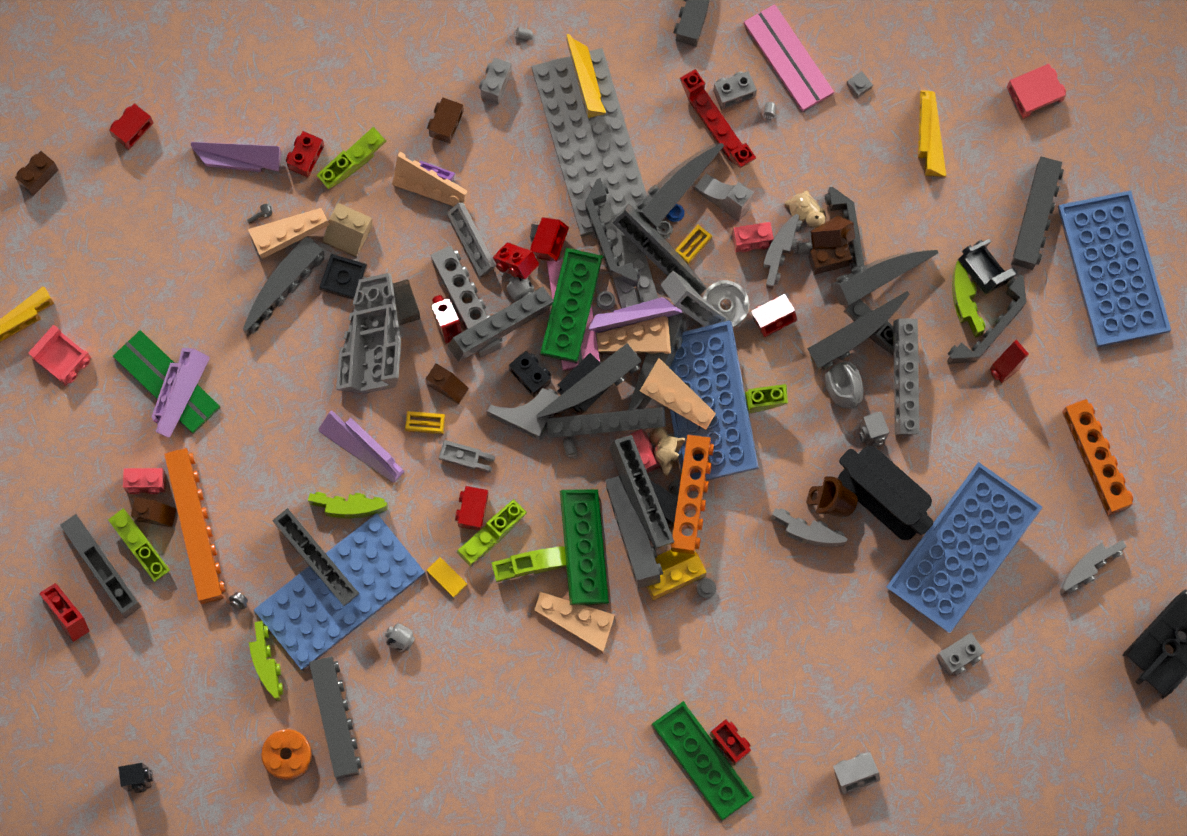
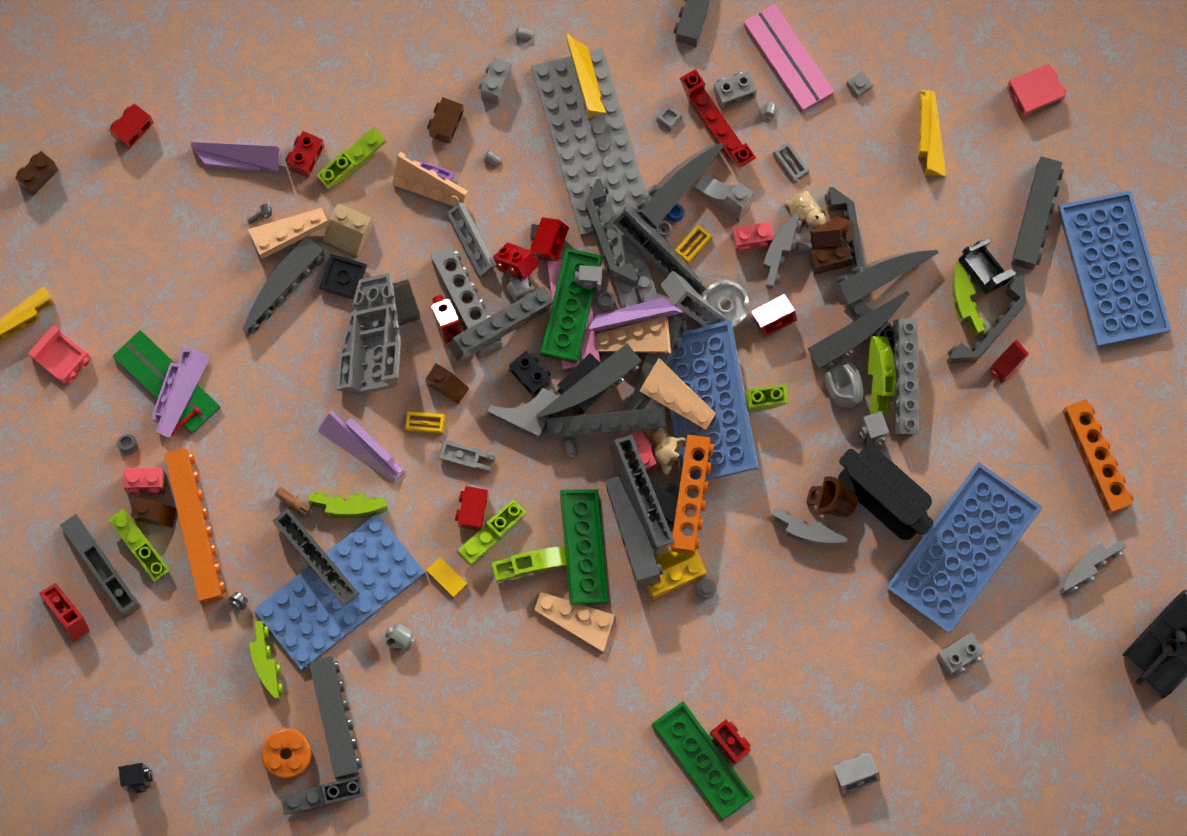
(127, 443): none -> flat silver plate
(196, 411): none -> red hinge
(292, 501): none -> nougat axle
(322, 796): none -> dark grey slope
(492, 158): none -> light grey piece
(589, 277): none -> light grey brick
(669, 117): none -> light grey tile
(785, 166): none -> light grey tile
(882, 367): none -> lime slope

